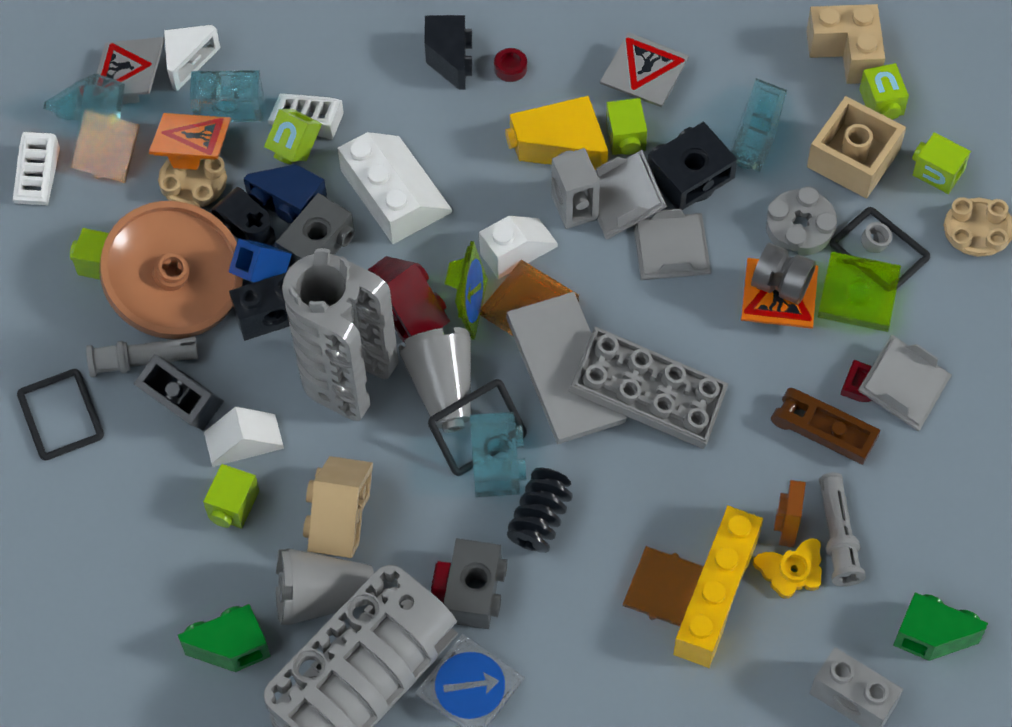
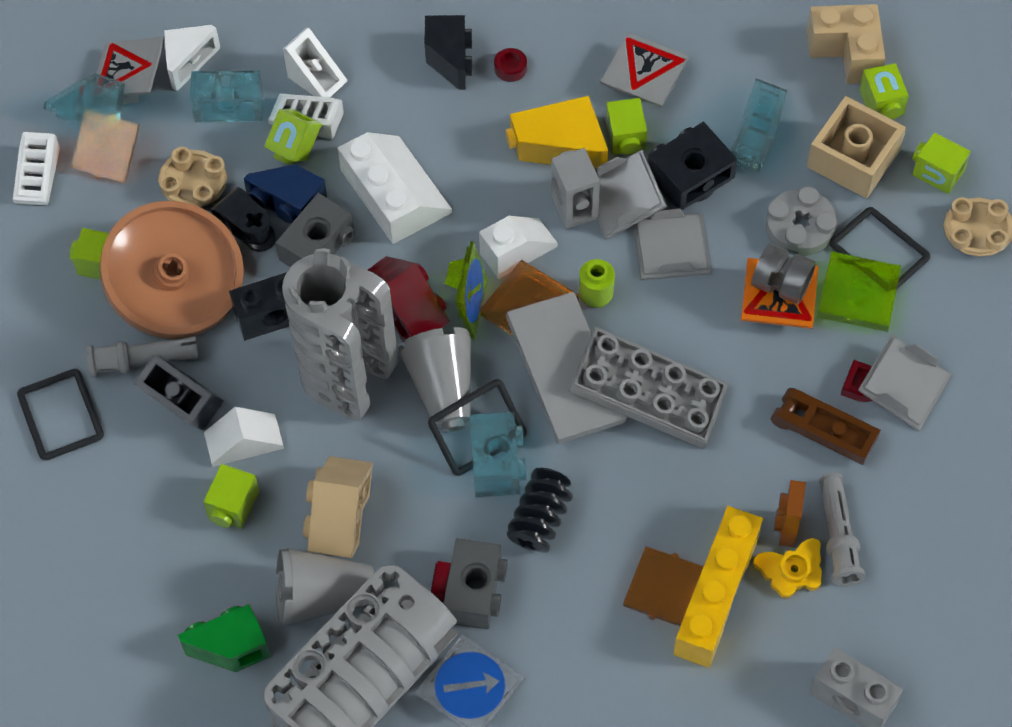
(189, 139): orange piece -> none
(258, 261): blue brick -> none
(312, 66): none -> white slope
(596, 283): none -> lime brick
(881, 238): light grey hinge -> none
(936, 629): green slope -> none

